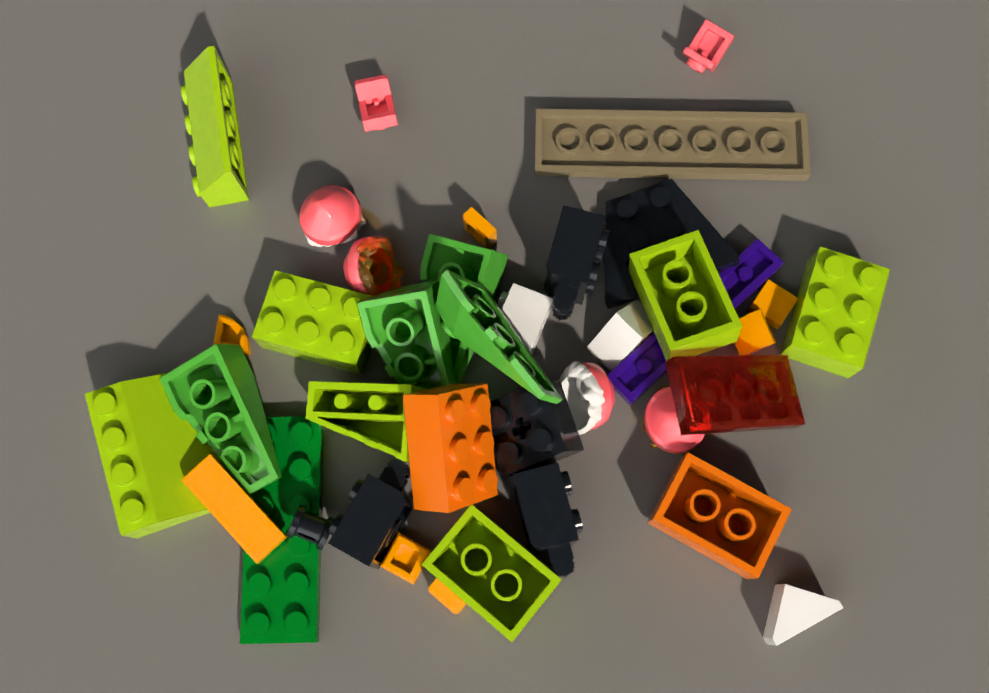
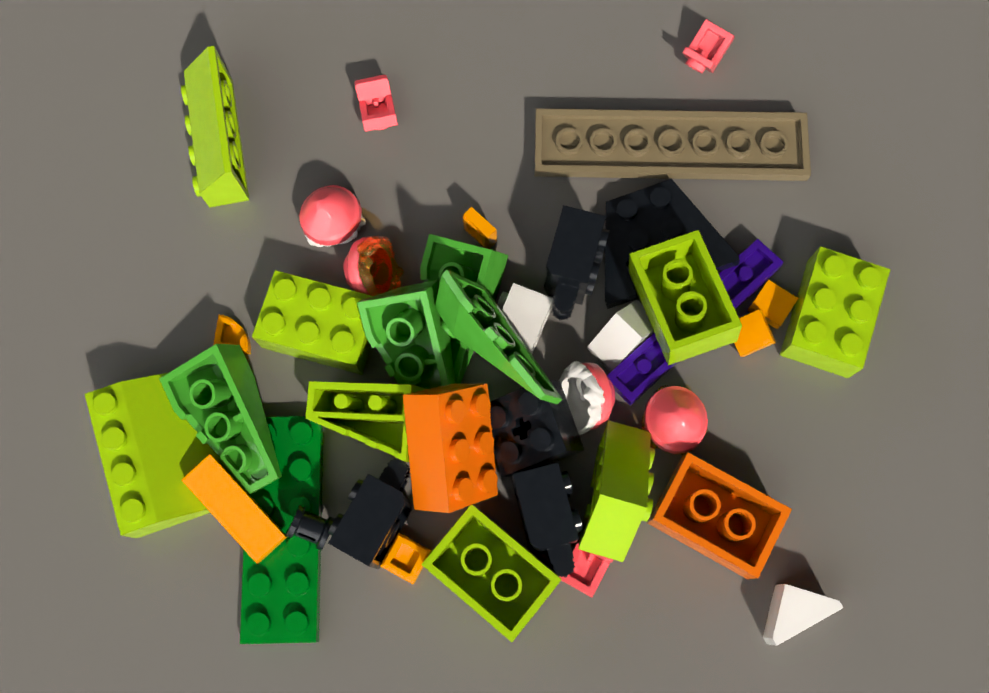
(446, 596): light orange tile -> none
(587, 572): none -> coral bracket
(619, 491): none -> lime wedge
(733, 393): clear red plate -> none

